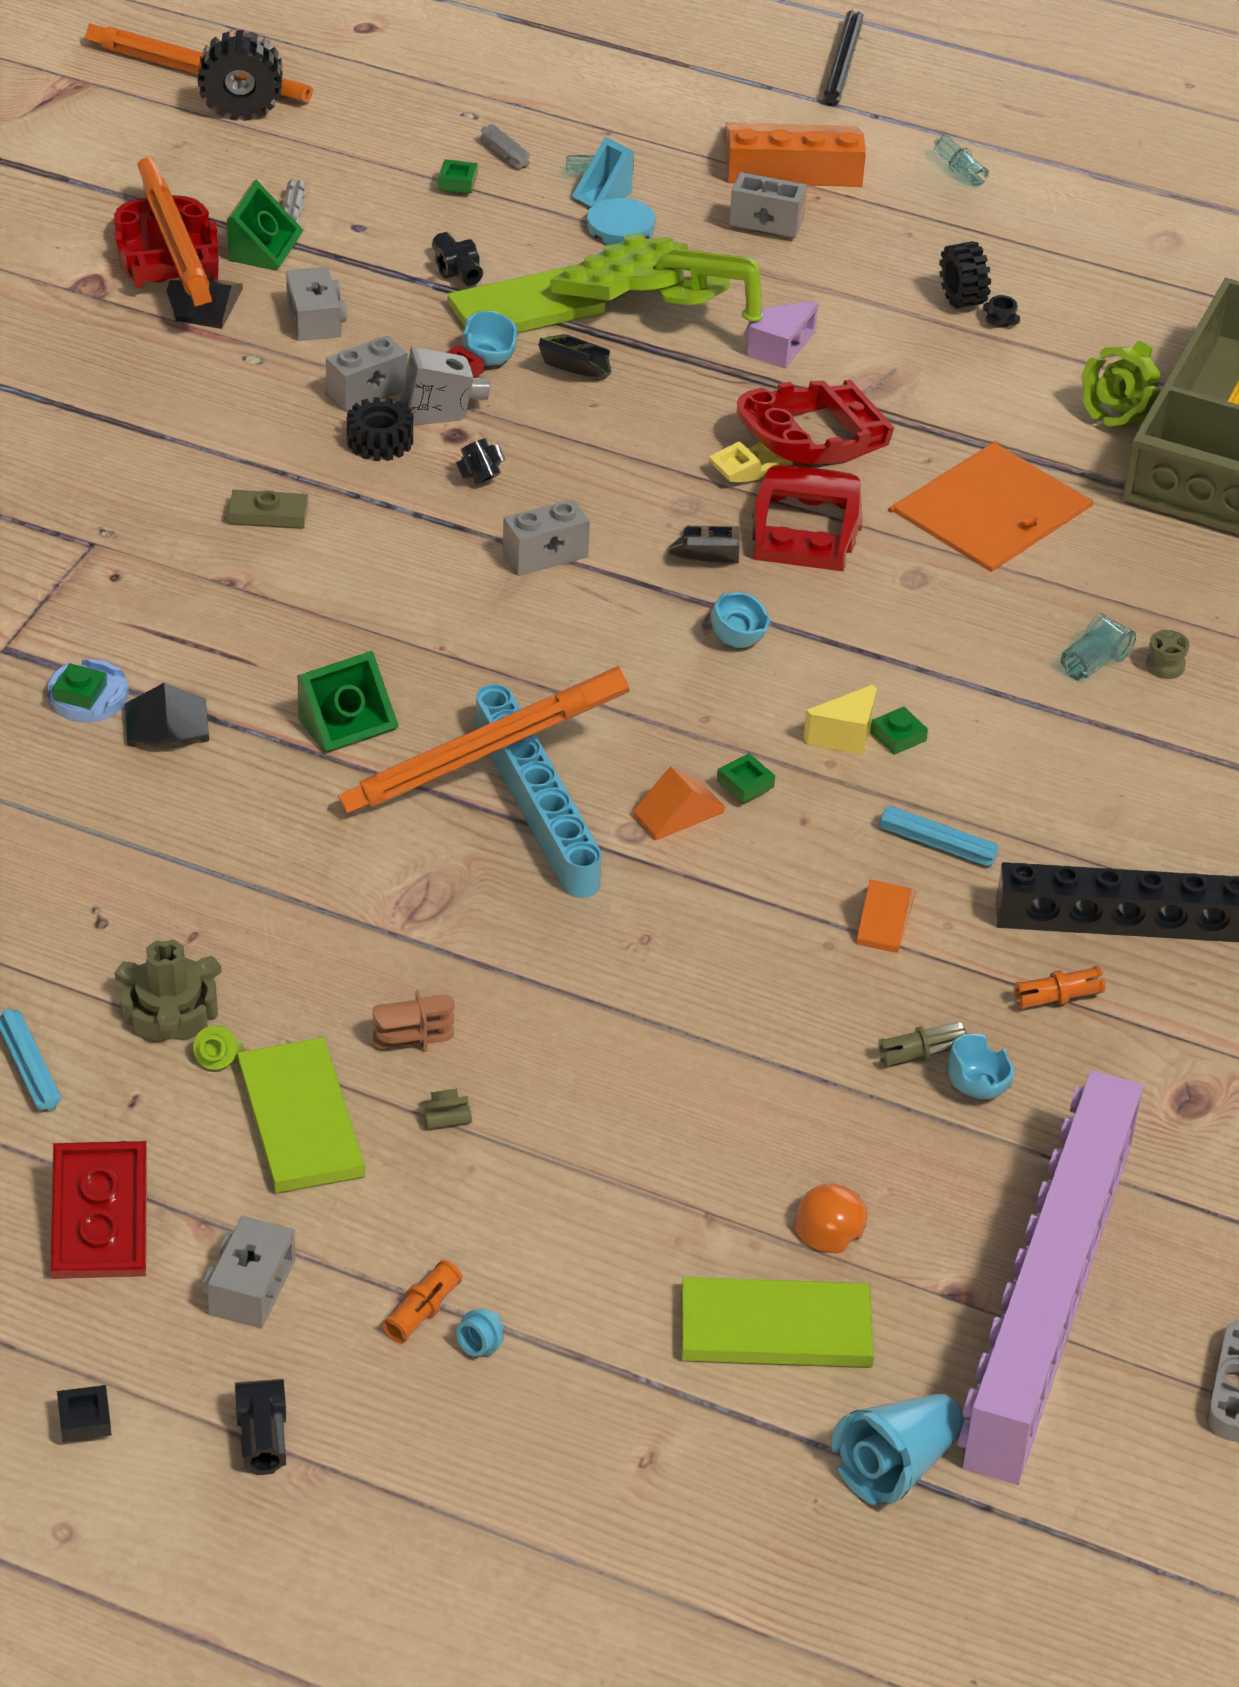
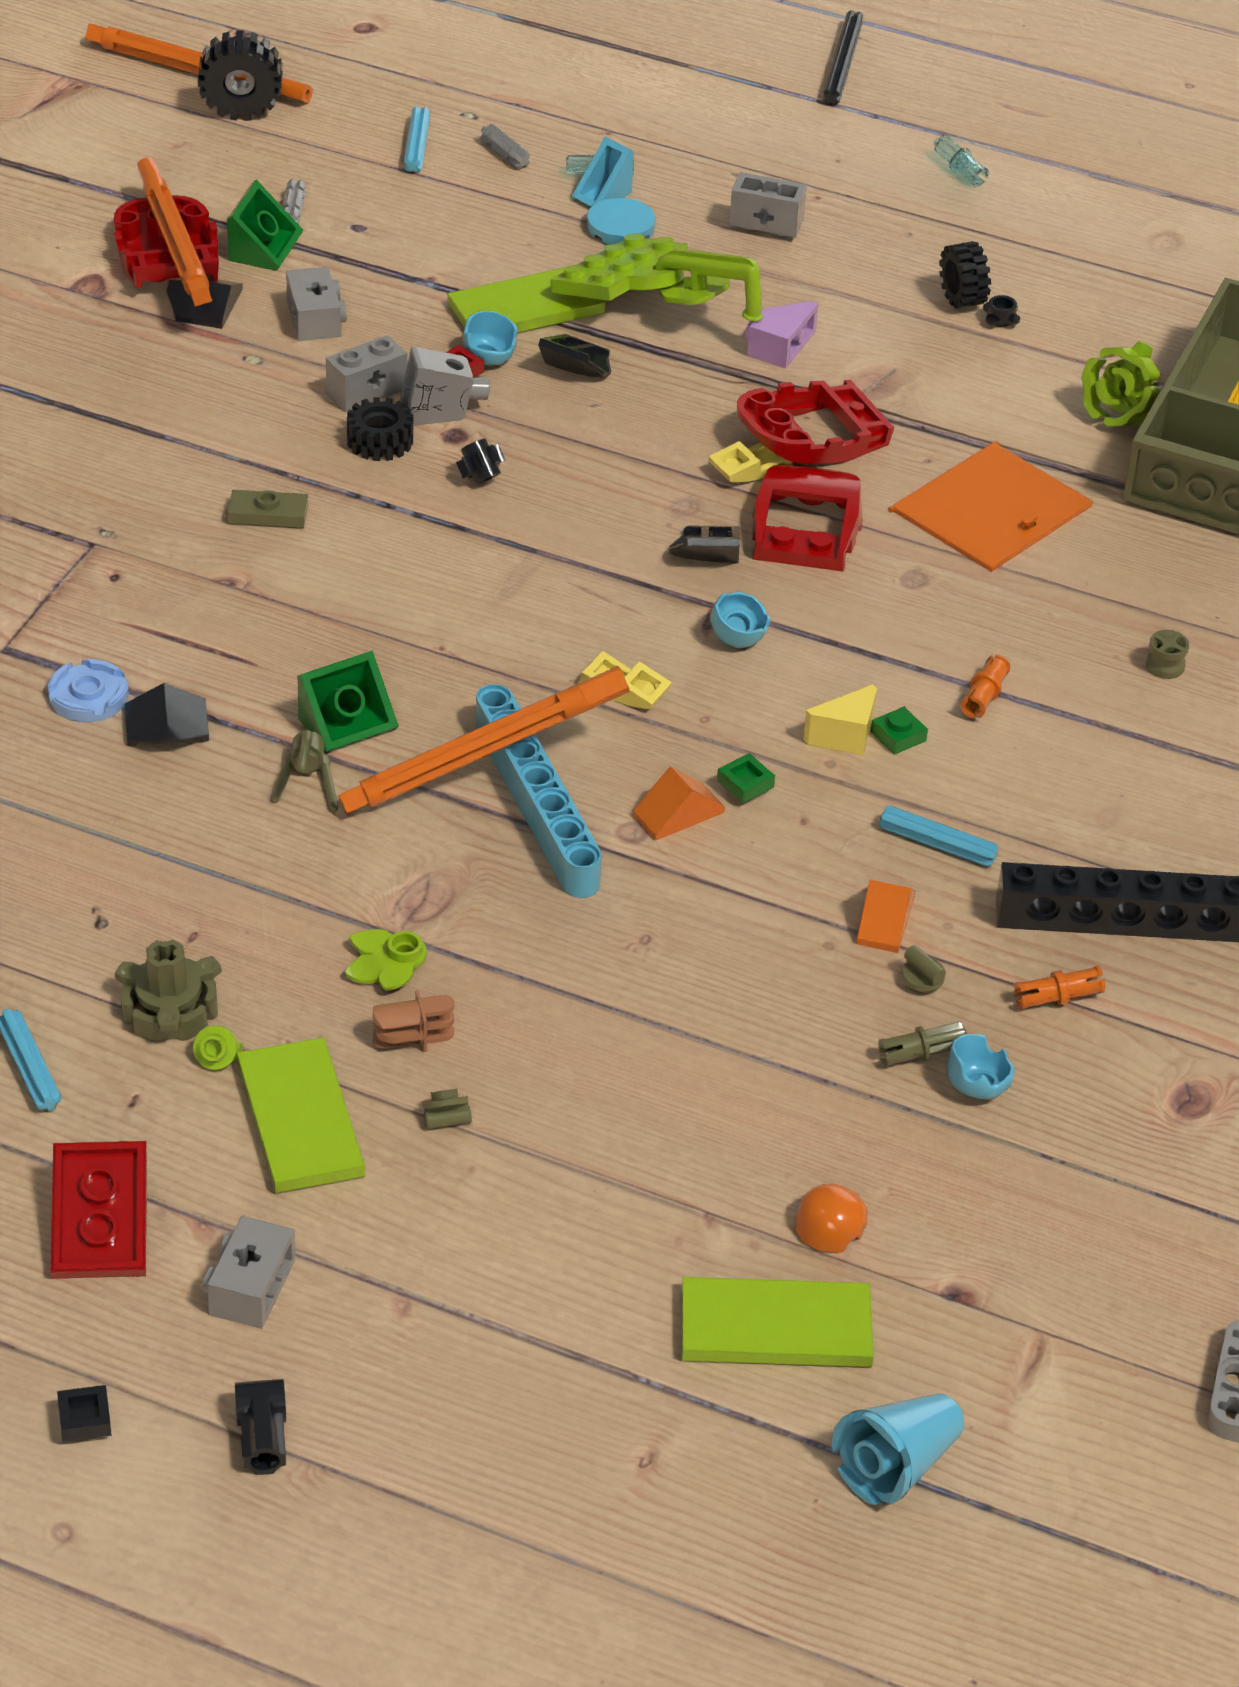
(79, 686): green plate -> none
(307, 756): none -> olive plant
(386, 957): none -> lime plate
(407, 1318): orange pin -> none
(416, 139): none -> medium azure axle
(457, 176): green plate -> none
(457, 258): black axle -> none
(480, 1332): medium azure plate -> none
(545, 537): light grey brick -> none
(644, 683): none -> light yellow slope
(797, 153): orange slope -> none
(921, 971): none -> olive plate
(985, 686): none -> orange pin
(1050, 1278): lavender brick -> none
(1102, 641): clear light blue piece -> none

